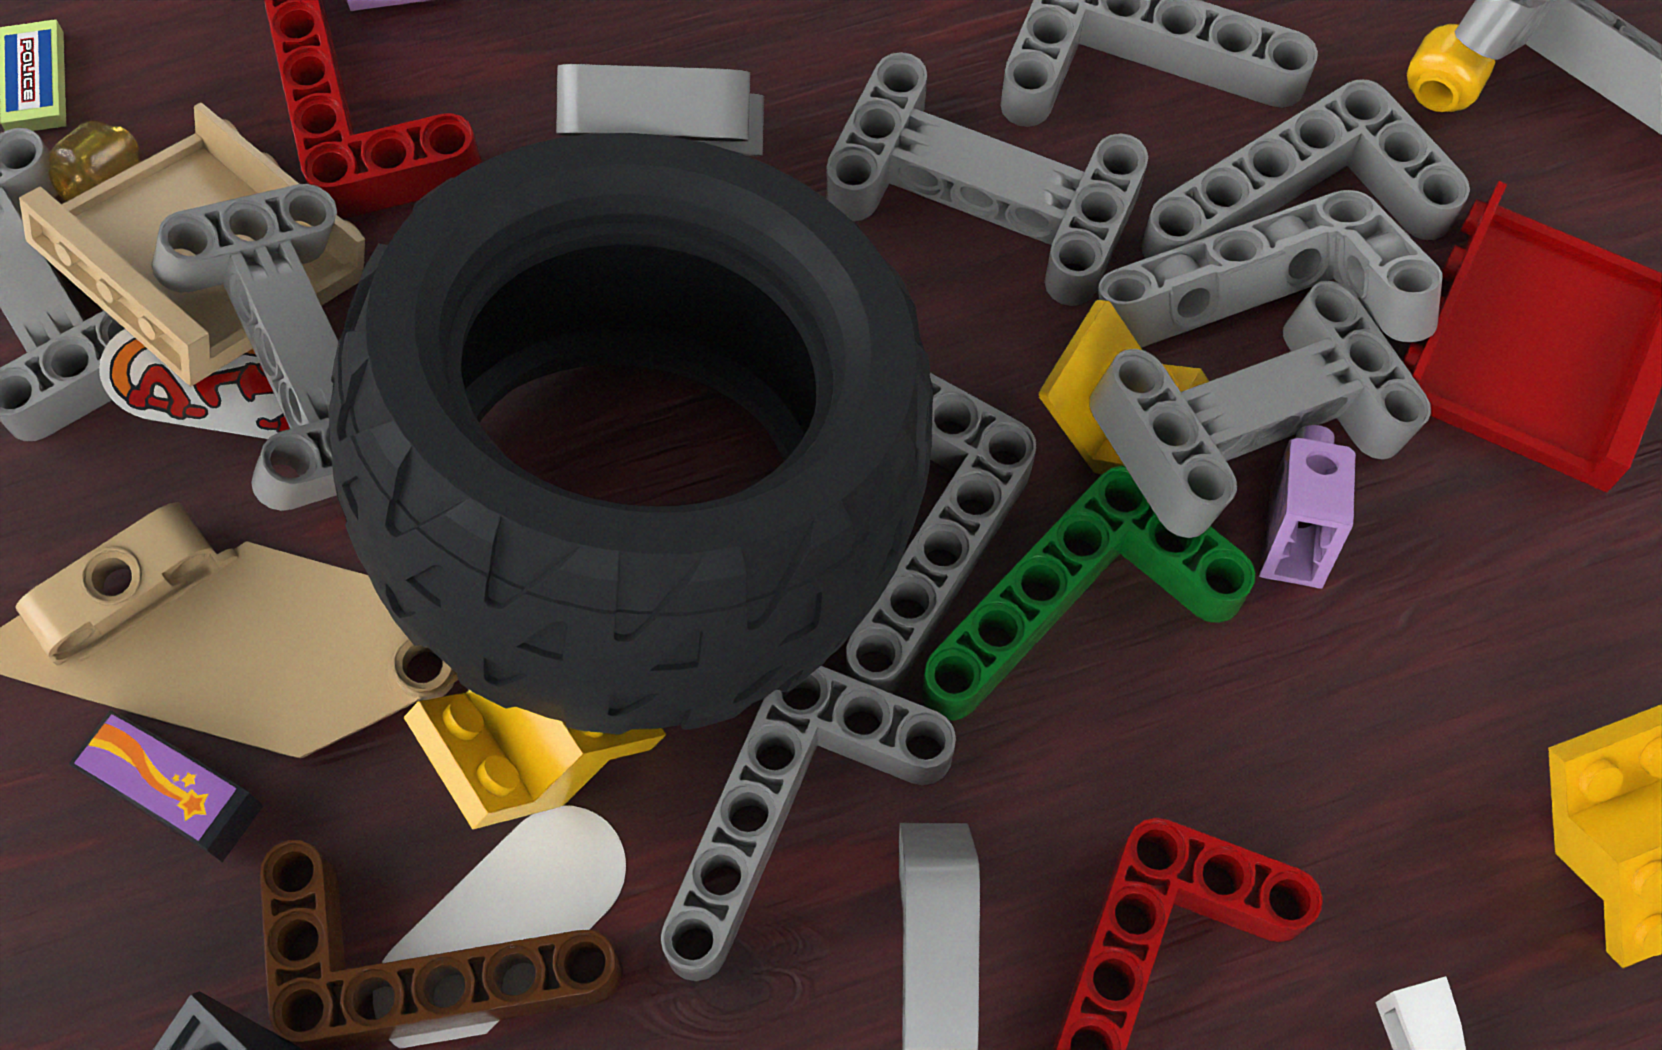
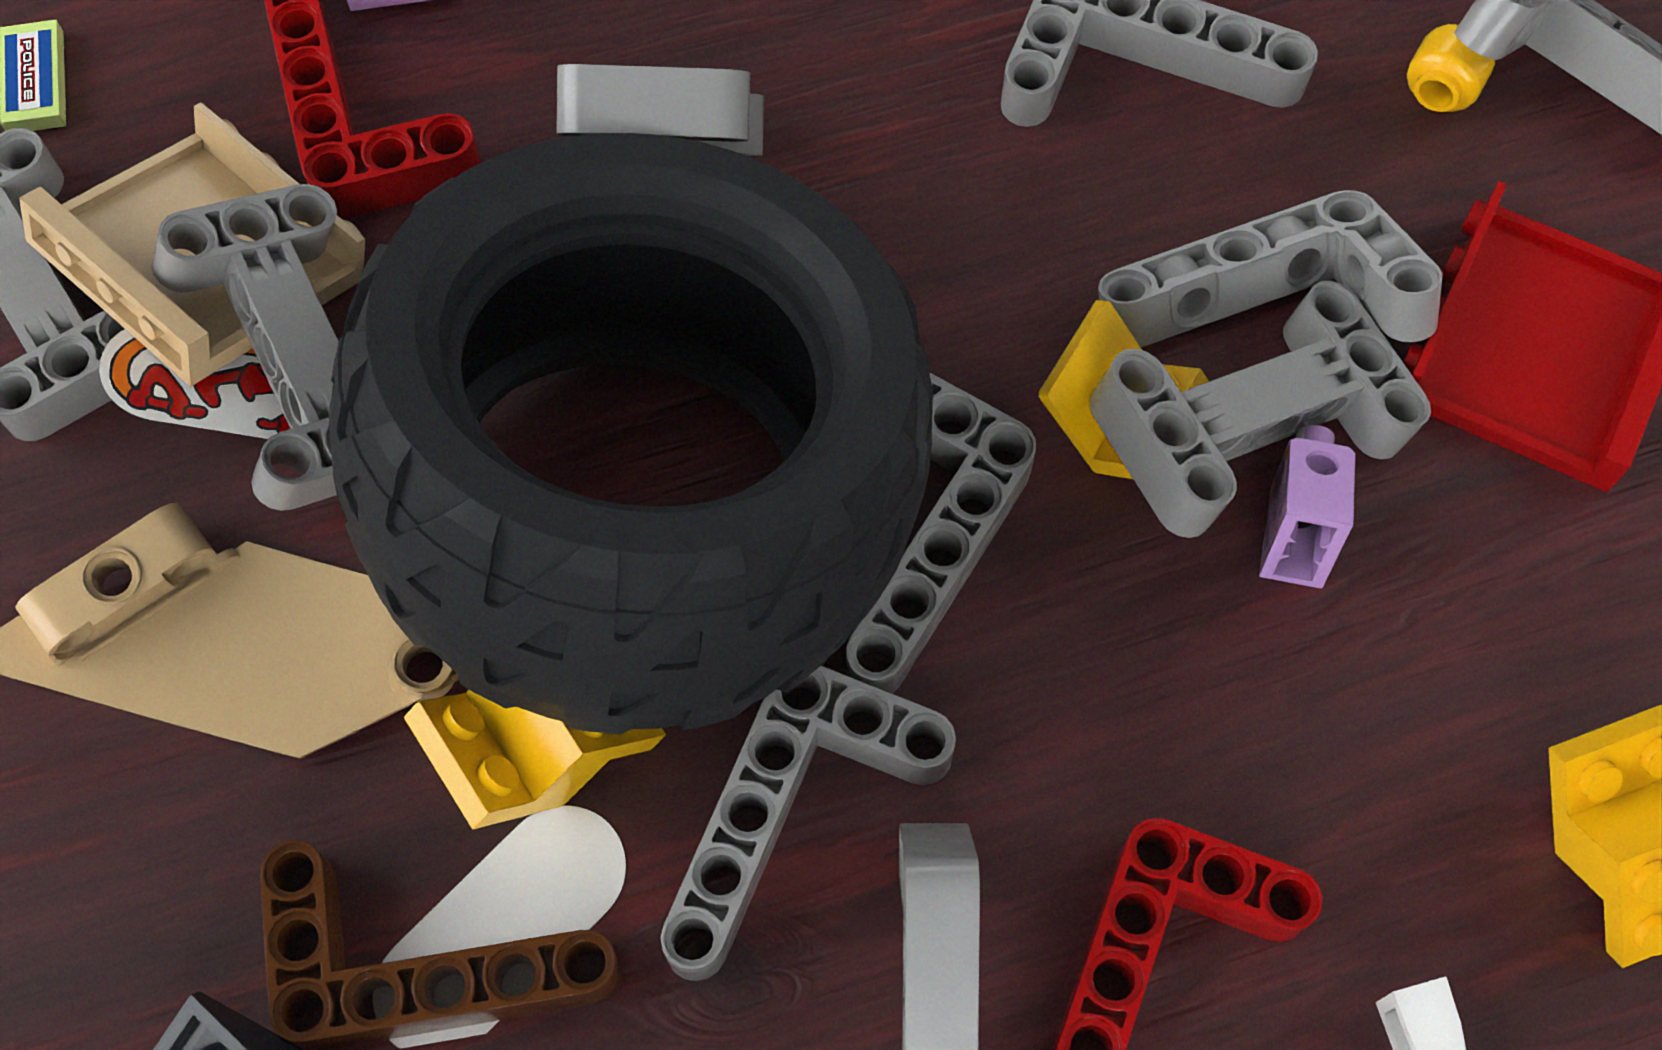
(90, 157): clear yellow head -> none
(167, 785): slope -> none
(985, 177): light grey beam -> none
(1070, 575): green beam -> none
(1350, 128): light grey beam -> none

